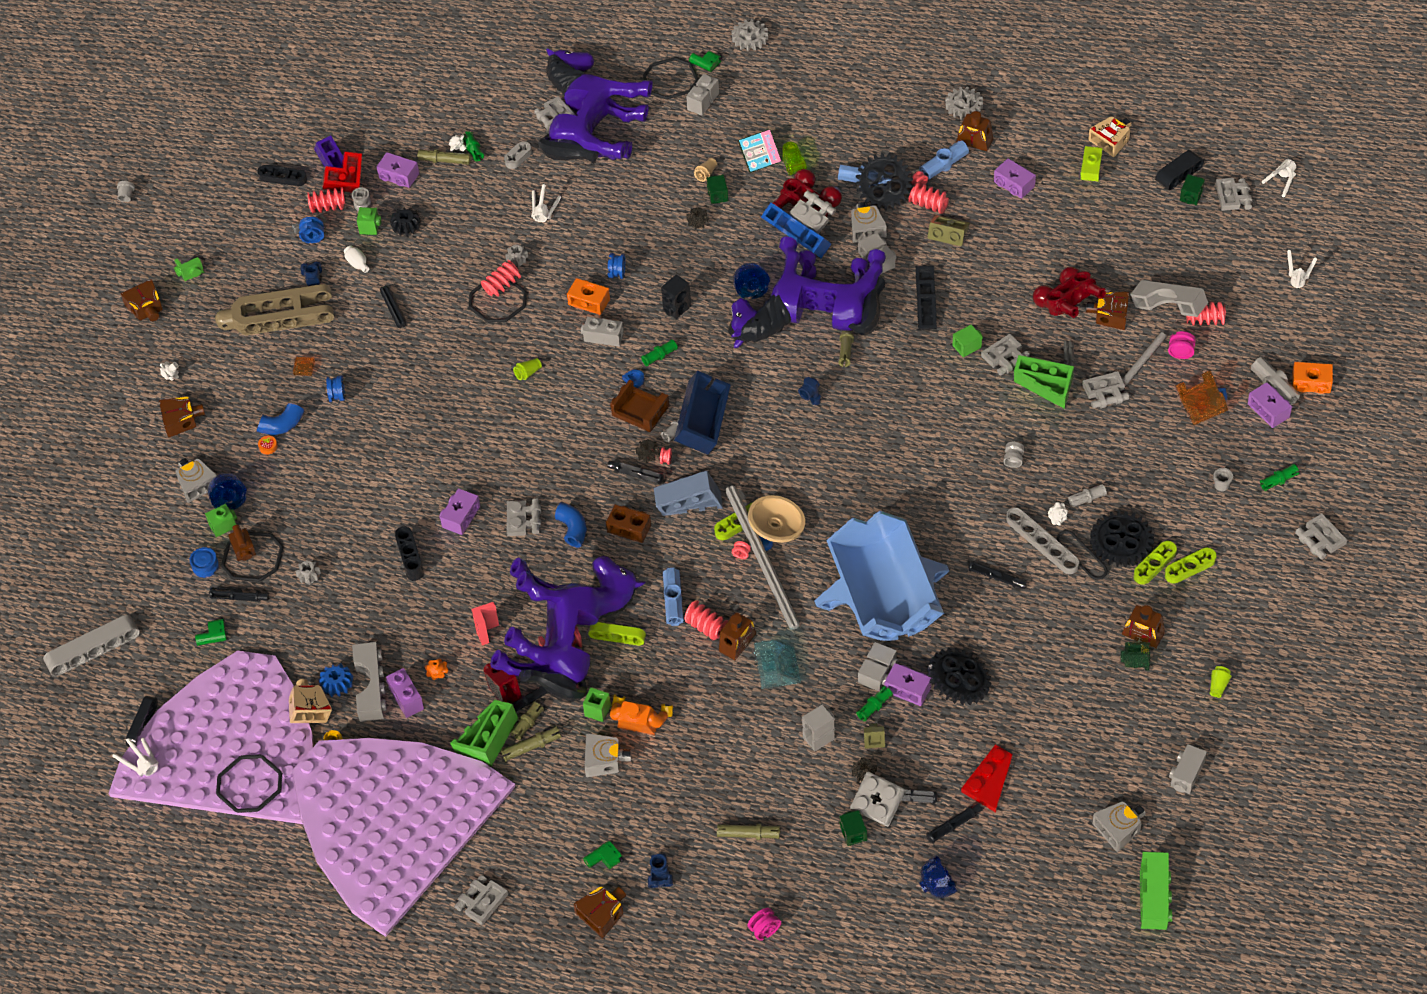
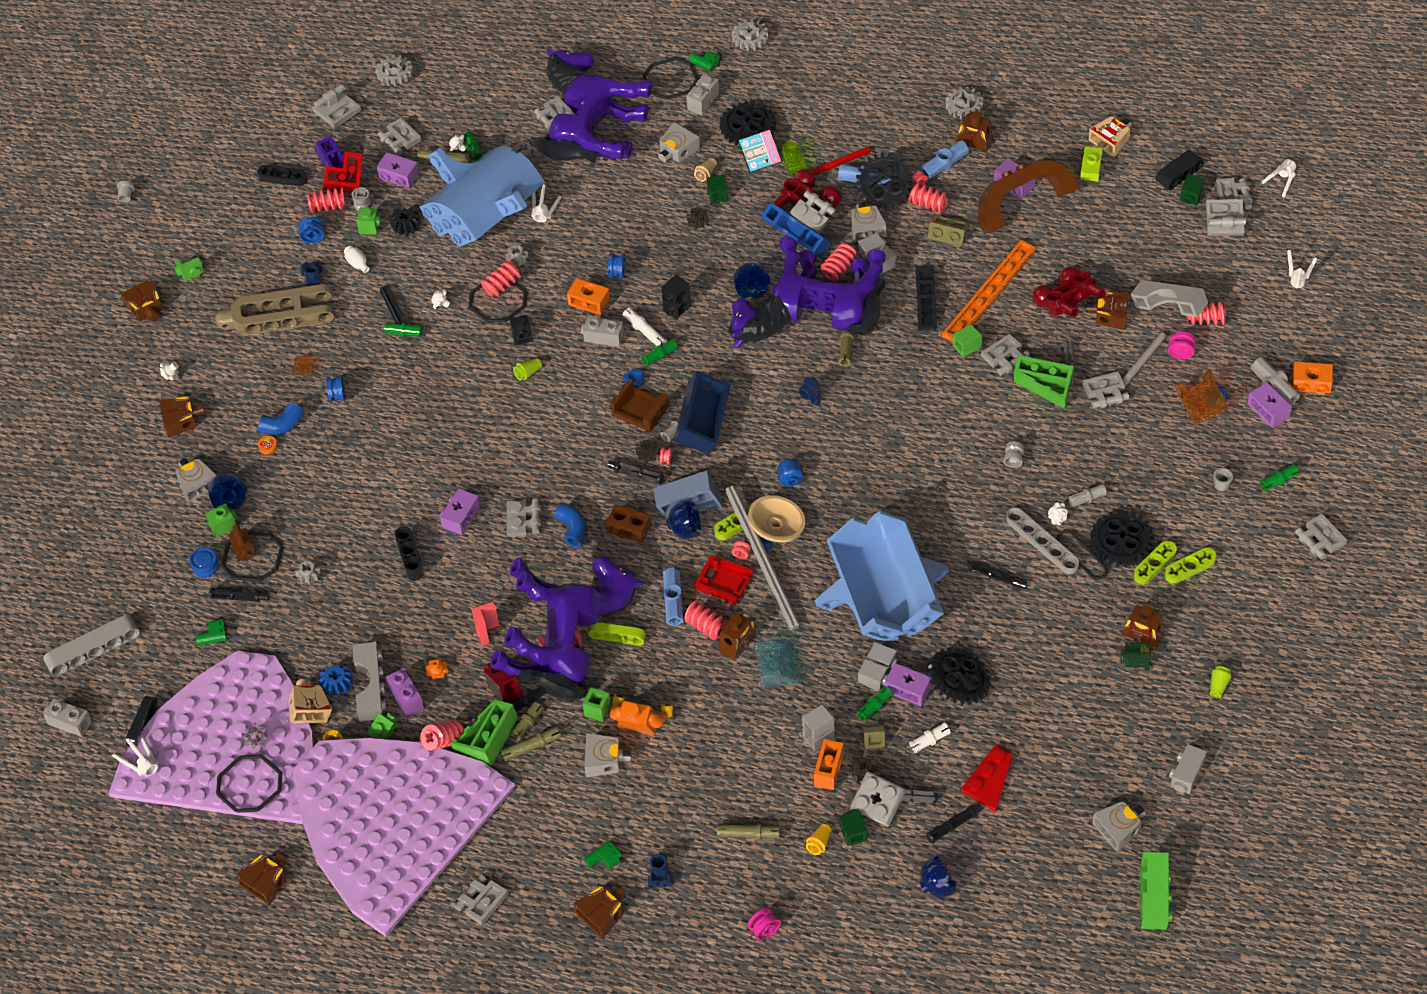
(67, 717): none -> light grey brick
(258, 738): none -> clear smoke gear
(263, 877): none -> reddish brown torso
(336, 107): none -> light grey plate
(383, 726): none -> bright green bracket
(394, 70): none -> light grey gear
(403, 133): none -> light grey plate
(403, 329): none -> green pin
(439, 299): none -> white plant
(440, 734): none -> coral piece
(479, 192): none -> medium blue cylinder
(520, 330): none -> black brick
(639, 323): none -> white pin
(678, 143): none -> light grey torso
(682, 517): none -> clear blue cylinder
(727, 582): none -> red container
(746, 121): none -> black gear
(790, 471): none -> blue head
(818, 840): none -> yellow cone
(828, 764): none -> orange brick
(838, 262): none -> coral piece
(841, 160): none -> red bar
(930, 737): none -> white pin
(989, 203): none -> reddish brown arch
(991, 288): none -> orange tile
(1225, 217): none -> light grey plate

